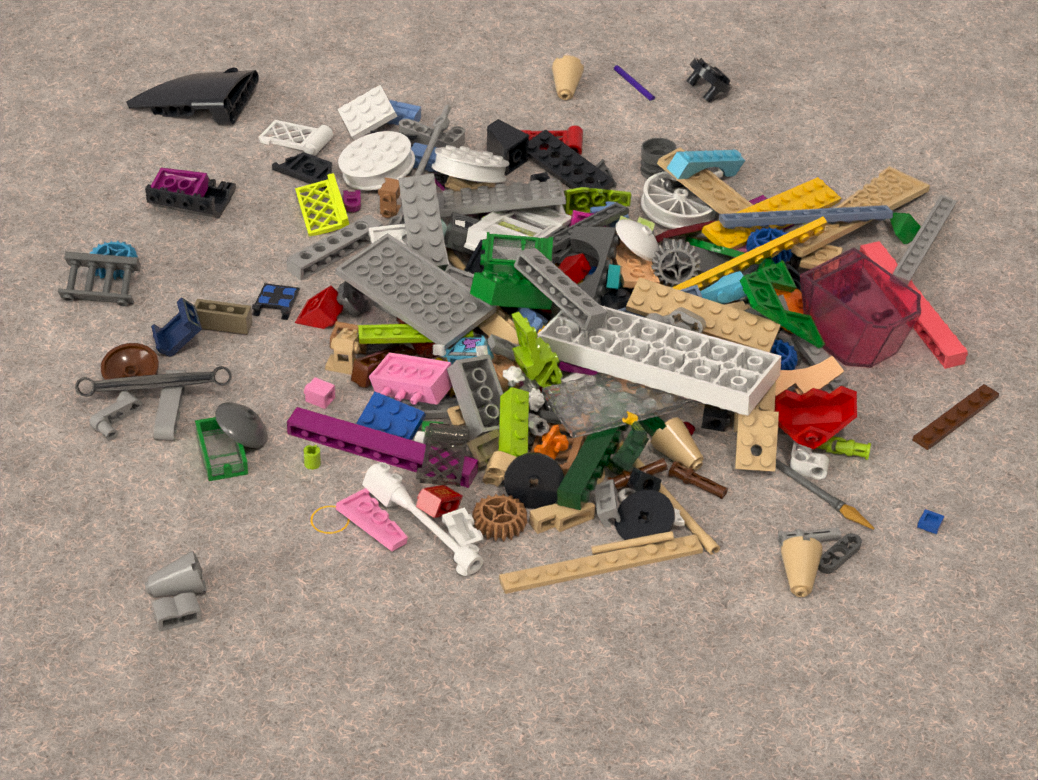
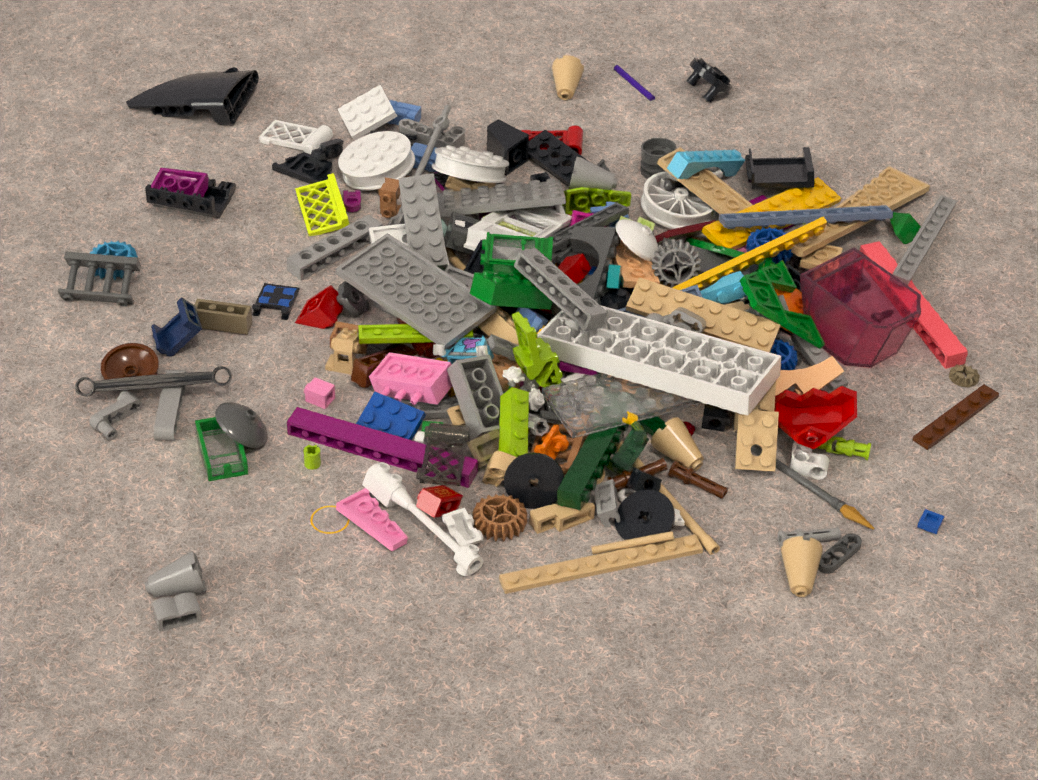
(328, 150): none -> black hinge
(591, 176): none -> light grey cone
(780, 172): none -> black panel
(957, 377): none -> dark tan gear

